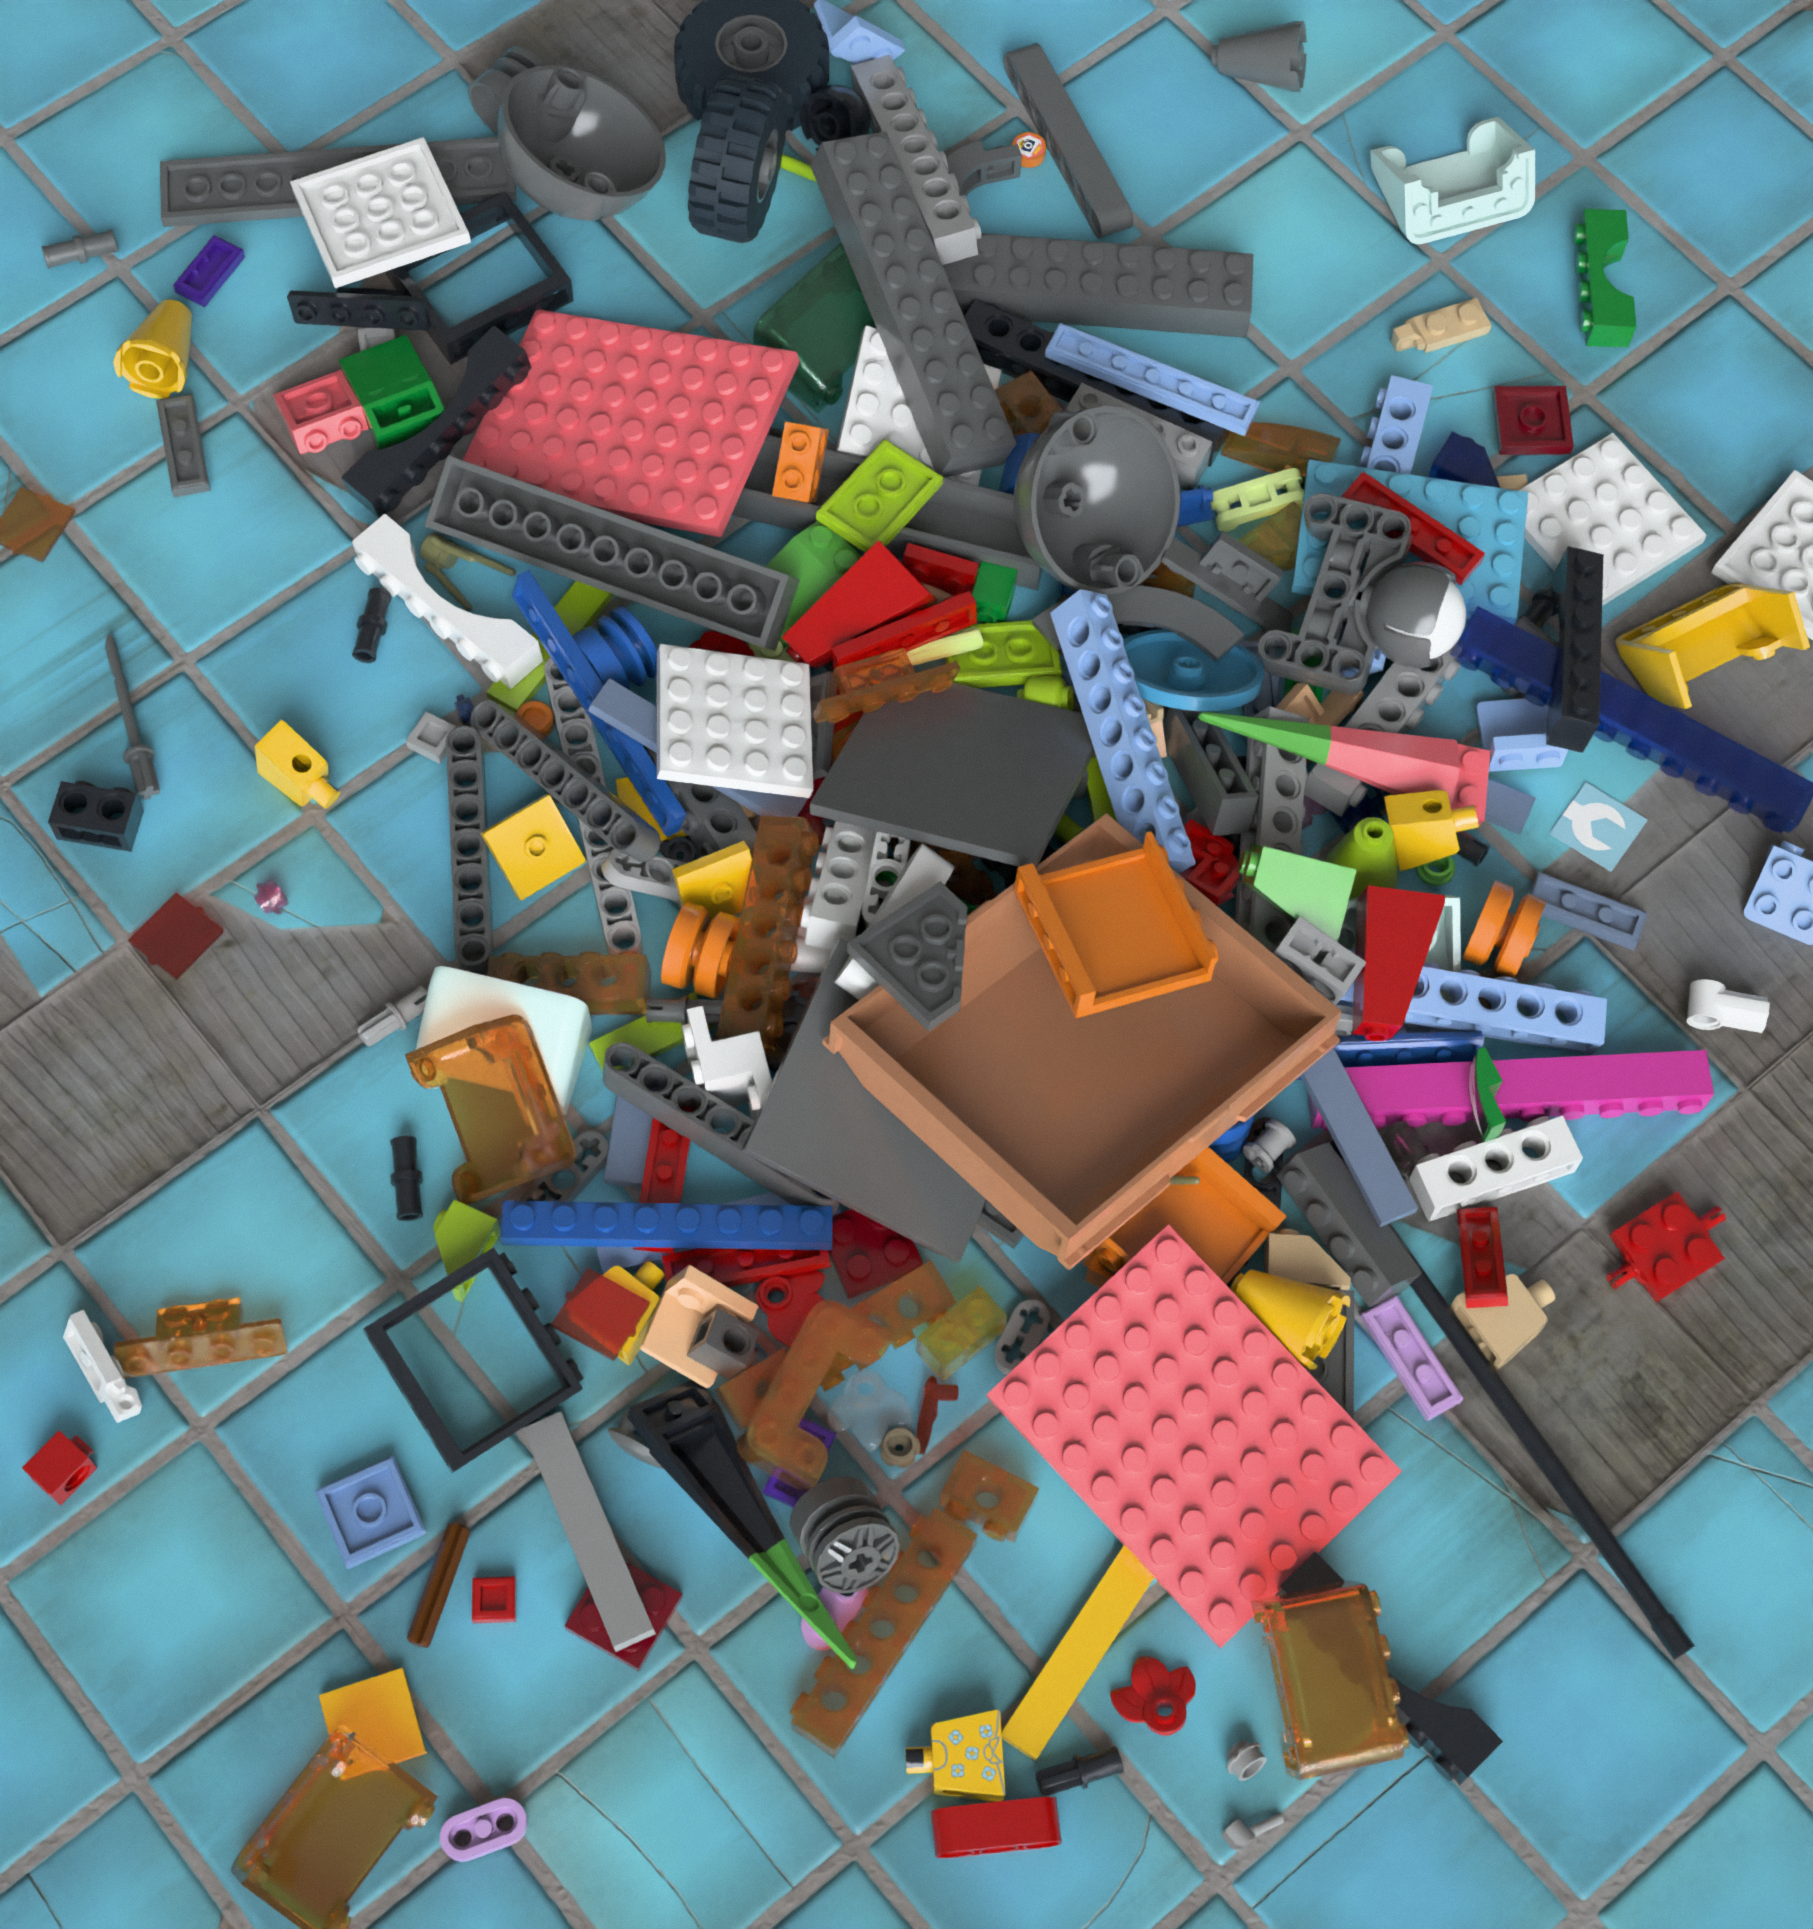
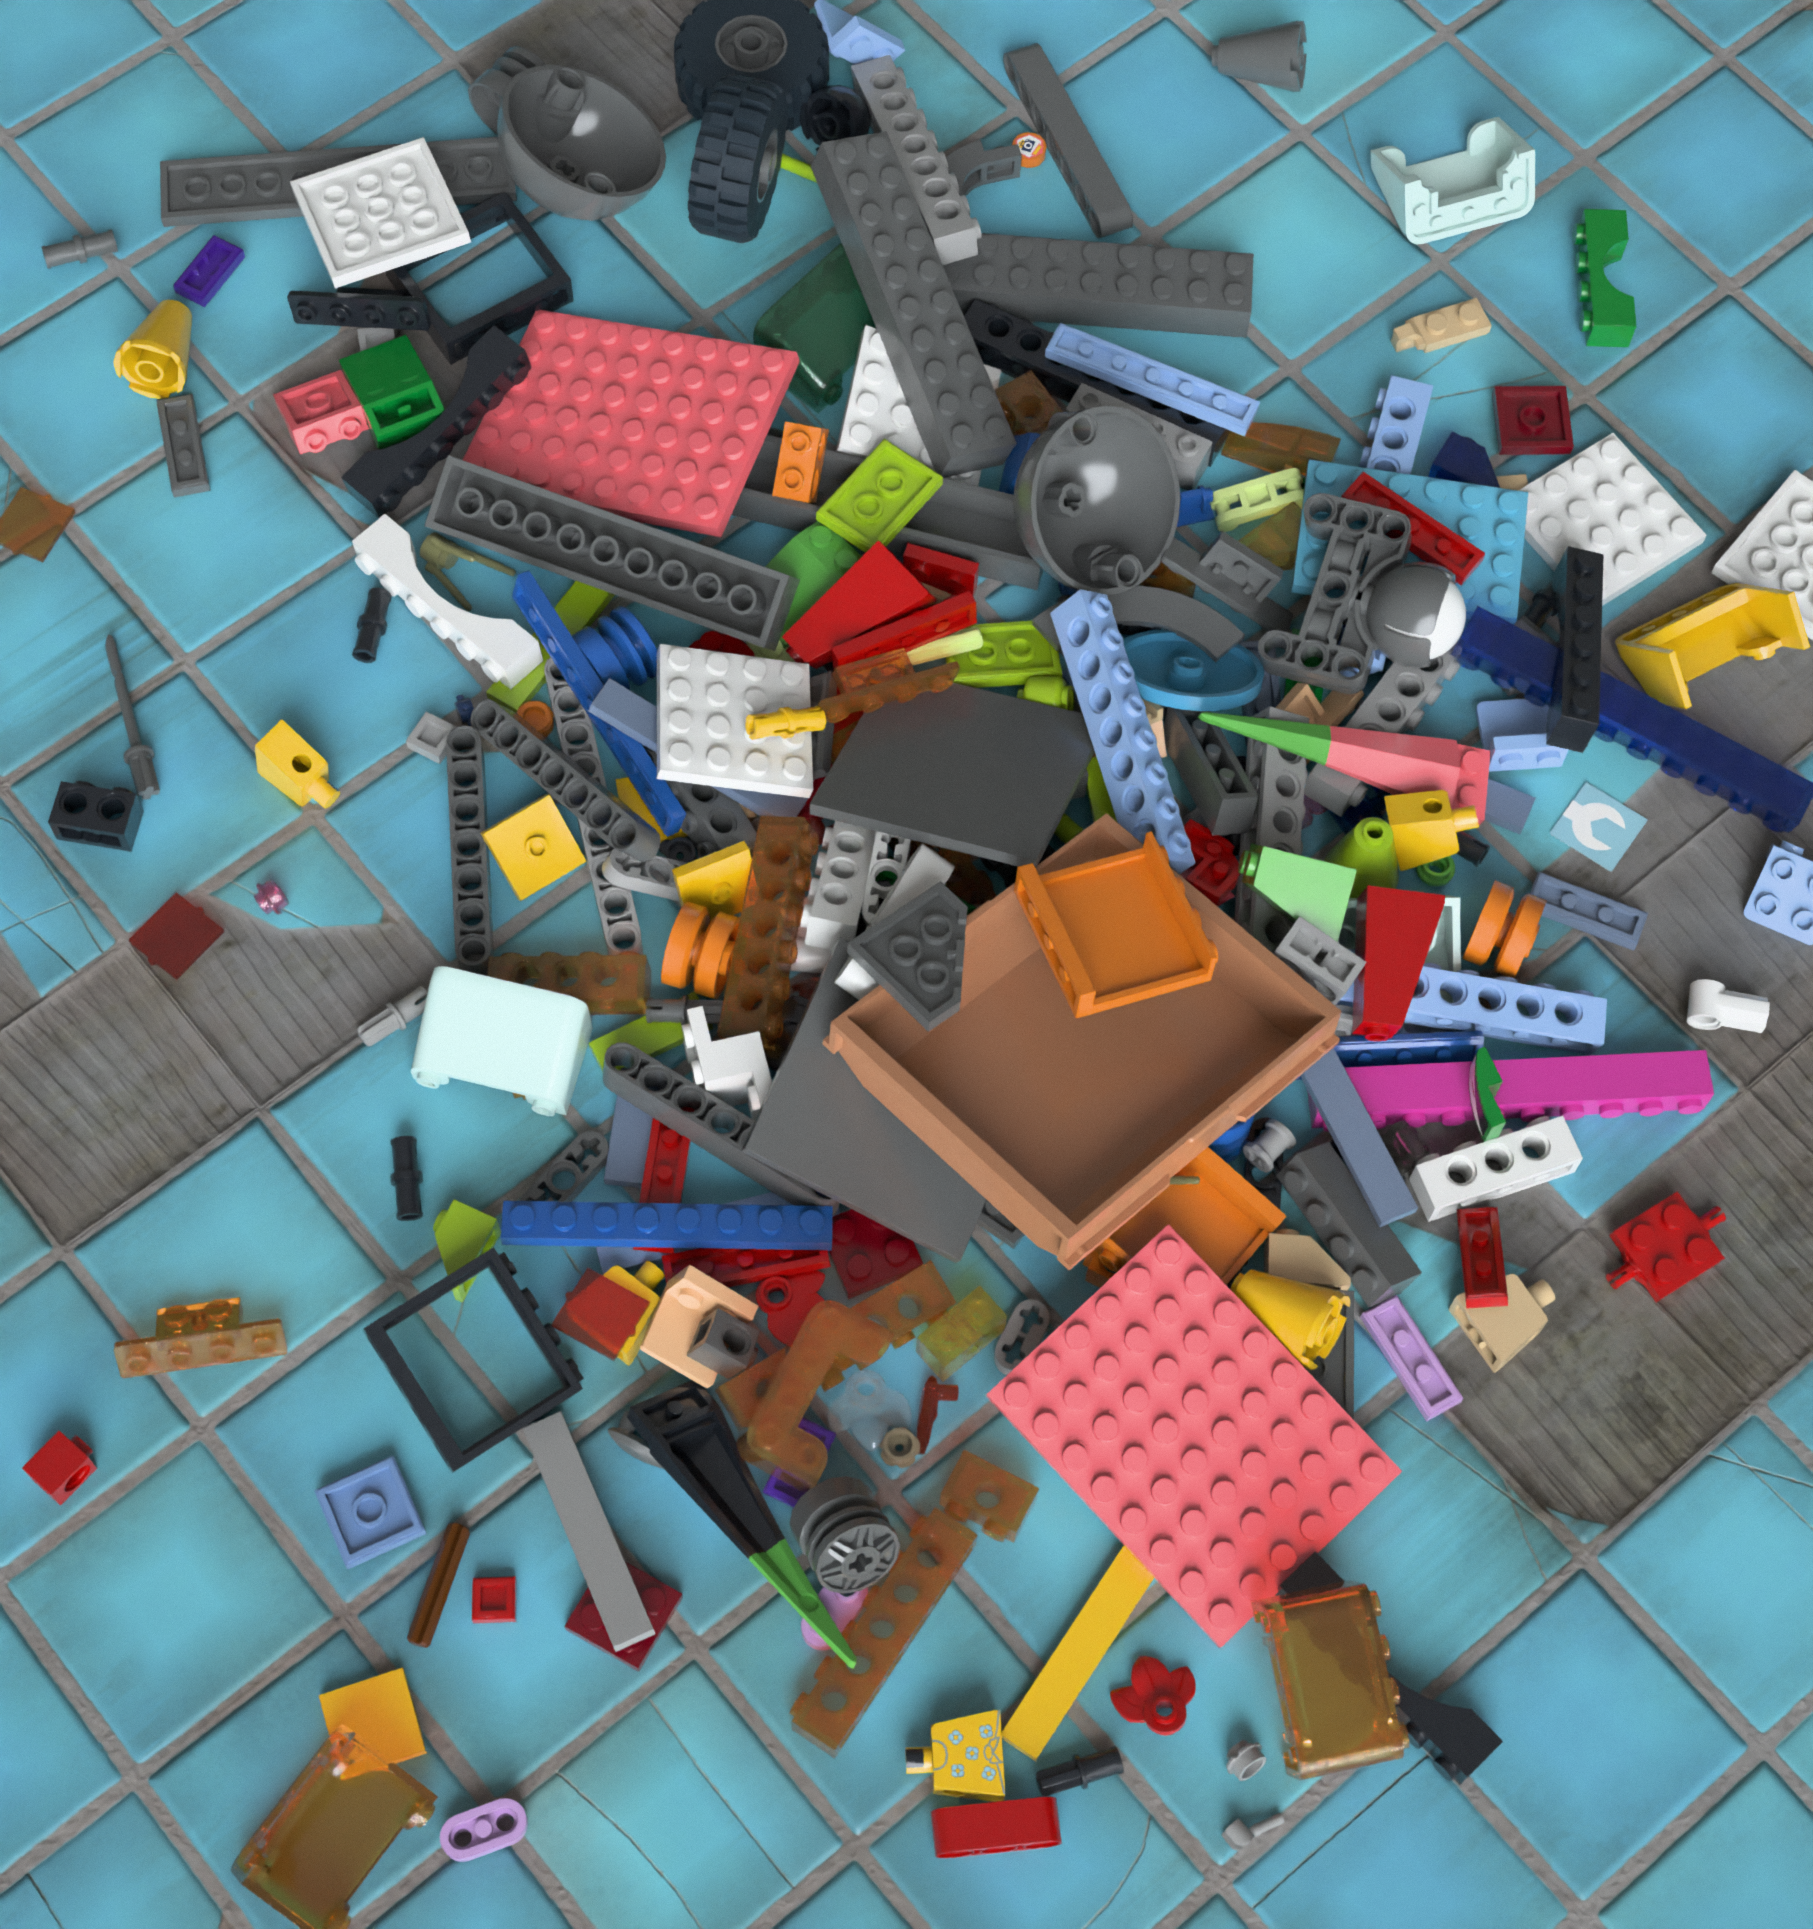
(100, 1368): white hinge -> none
(497, 1105): clear orange windscreen -> none
(785, 722): none -> yellow pin
(994, 592): green brick -> none
(1661, 1620): black piece -> none

